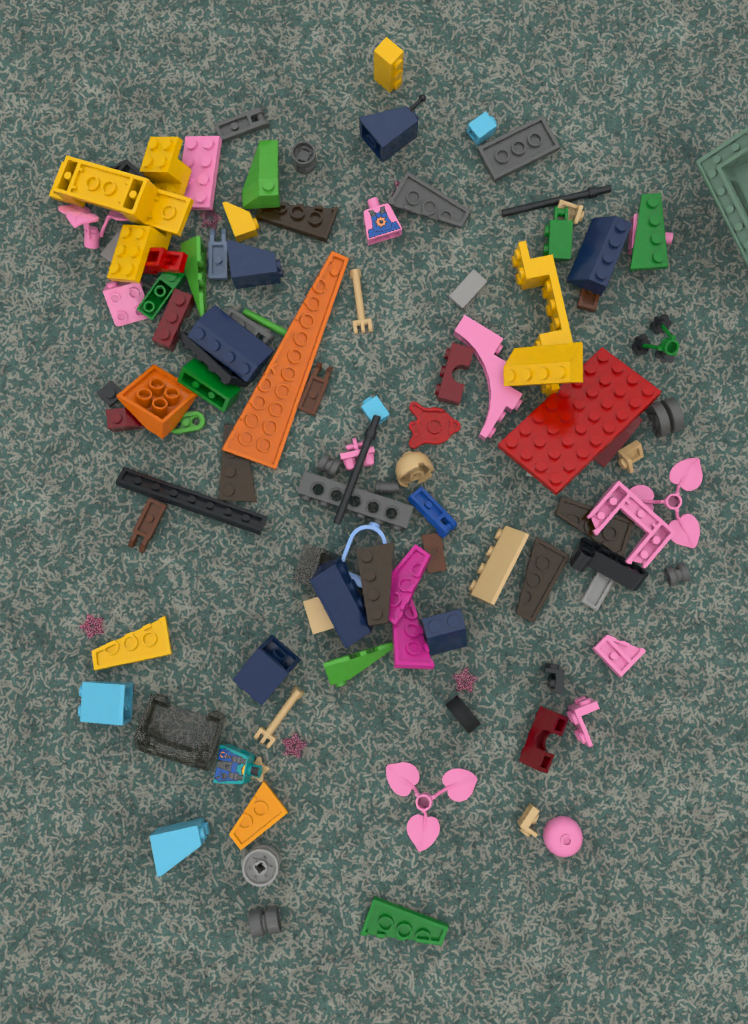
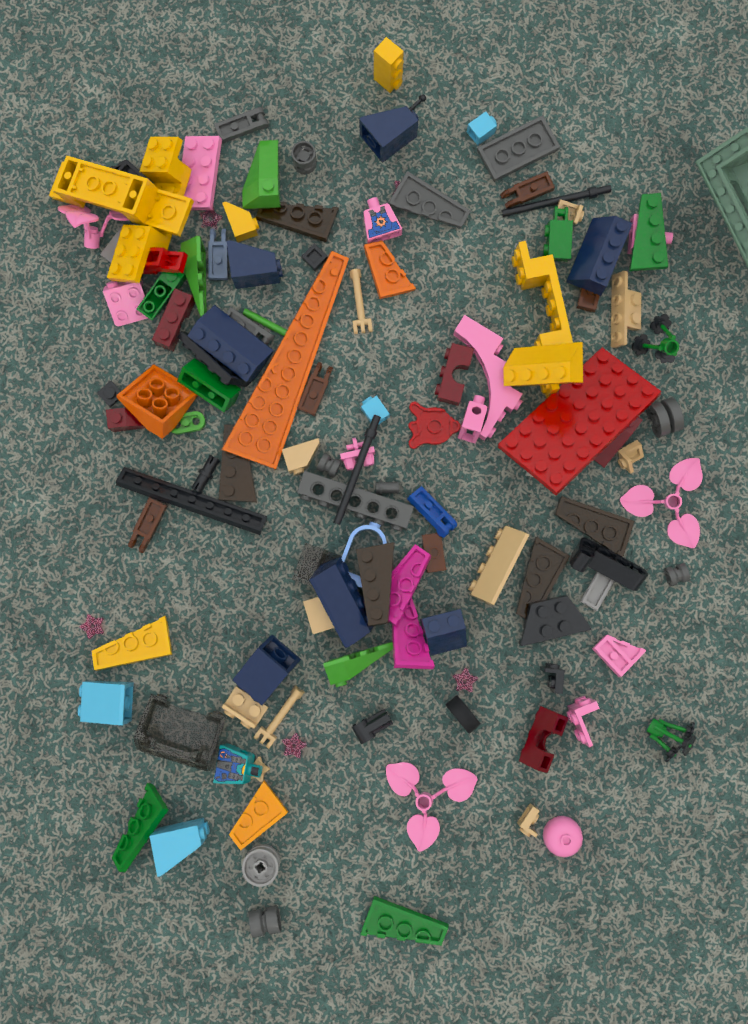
(148, 816): none -> green wing
(205, 474): none -> black pin
(244, 708): none -> tan bracket
(300, 456): none -> tan slope
(314, 257): none -> black plate
(370, 727): none -> black piece
(385, 271): none -> orange wing
(413, 467): tan cylinder -> none
(468, 289): light grey tile -> none
(473, 419): none -> bright pink torso
(529, 189): none -> reddish brown hinge
(552, 620): none -> black wing
(624, 309): none -> tan bracket
(656, 530): bright pink wedge -> none
(658, 728): none -> plant

